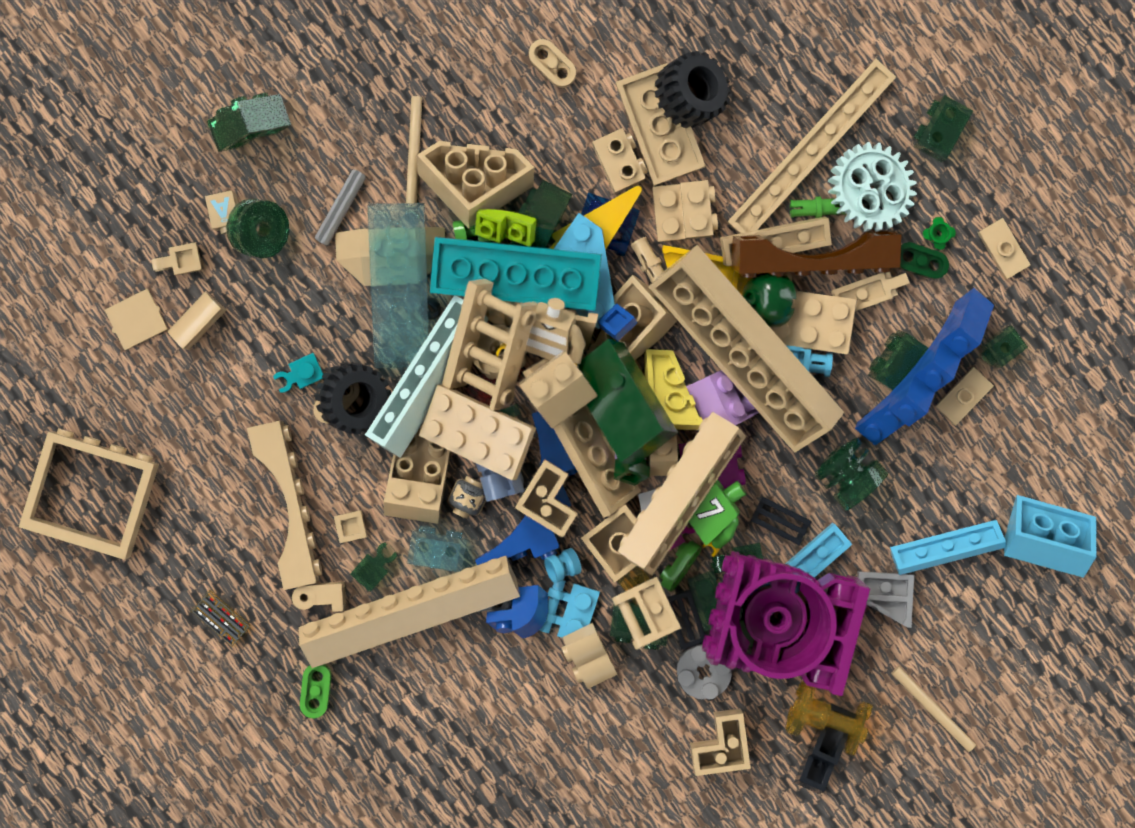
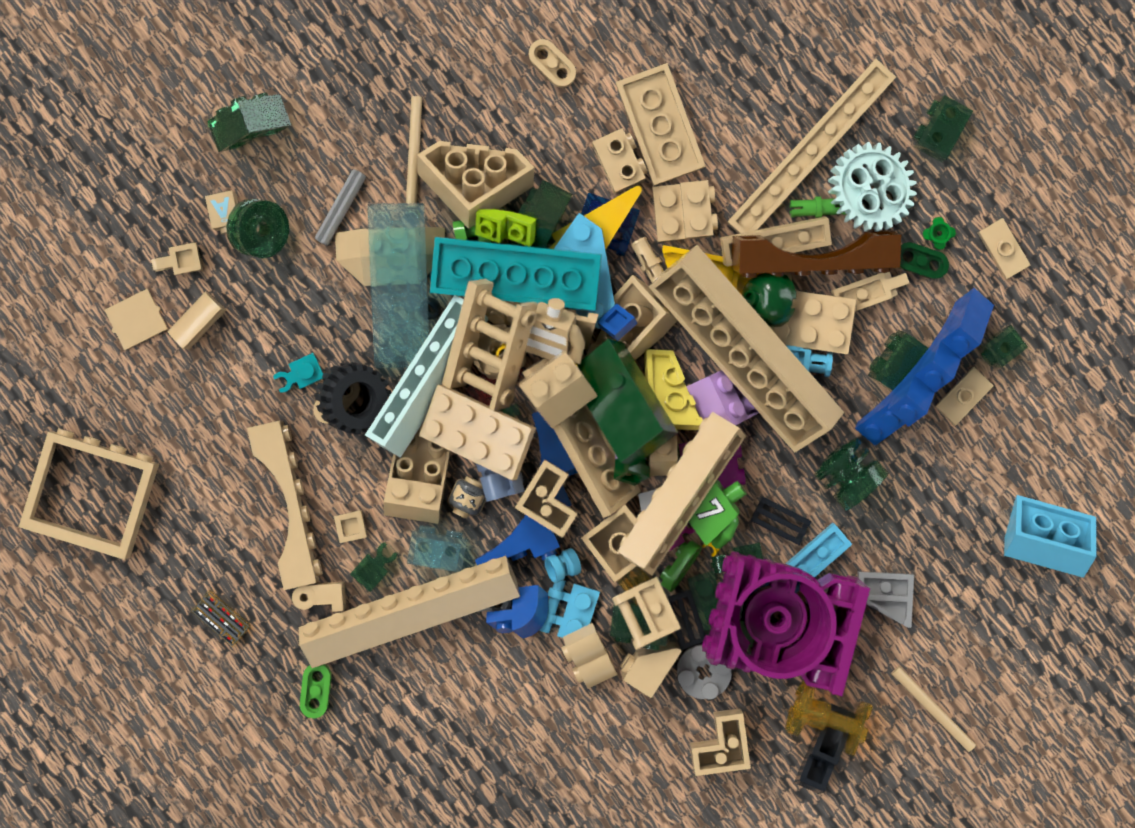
(649, 667): none -> tan slope
(677, 97): black tyre -> none
(948, 547): medium azure plate -> none

